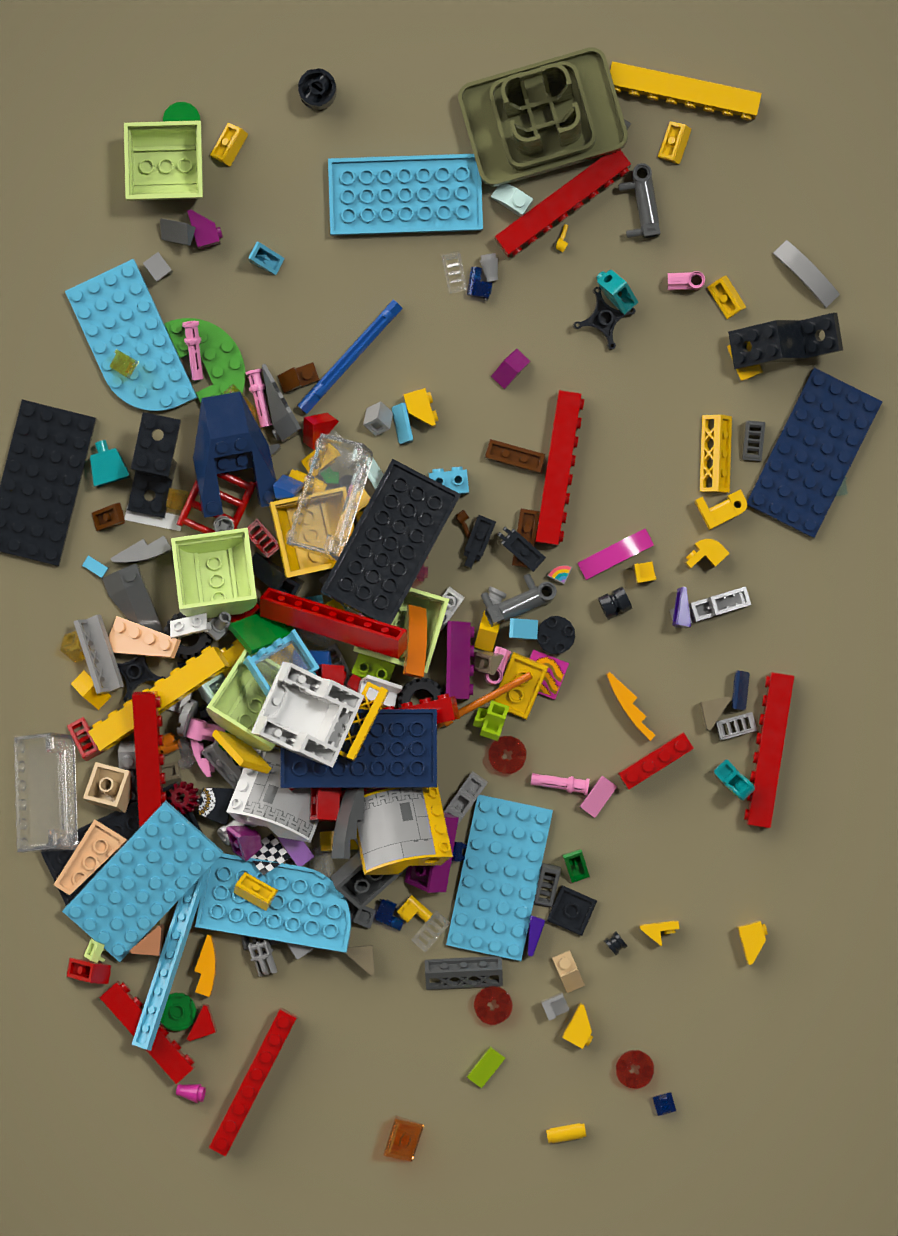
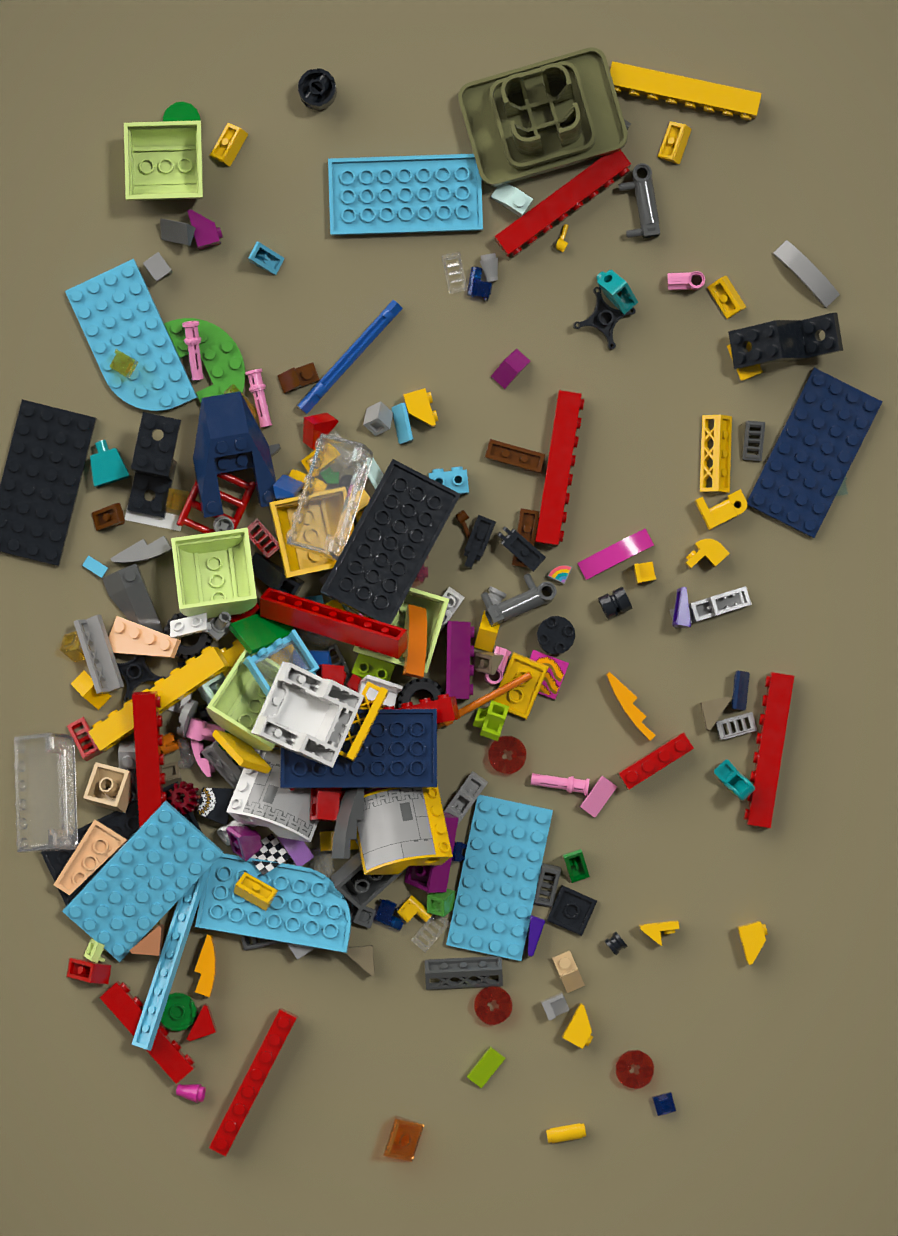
(263, 959): light grey arm -> none
(282, 417): dark grey wedge -> none
(441, 902): none -> bright green panel
(523, 629): medium azure slope -> none

